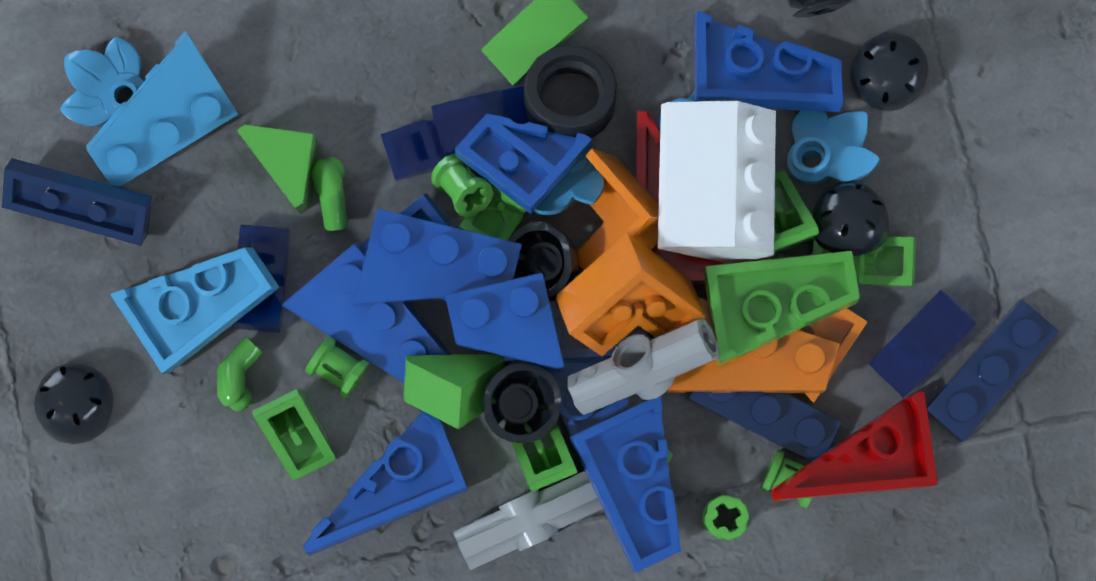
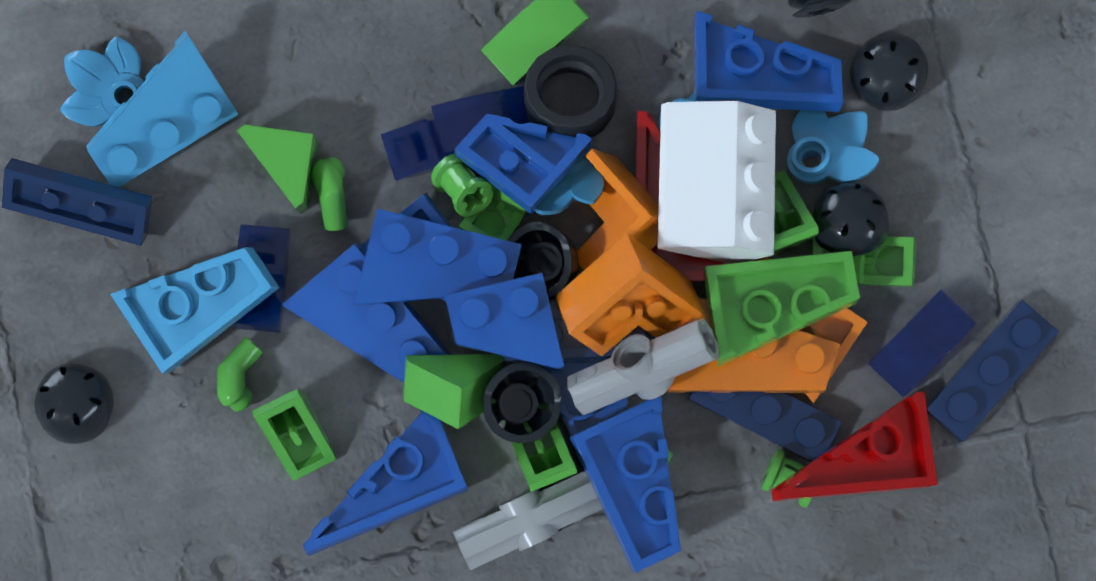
(337, 367): bright green bush -> none
(739, 521): bright green bush -> none

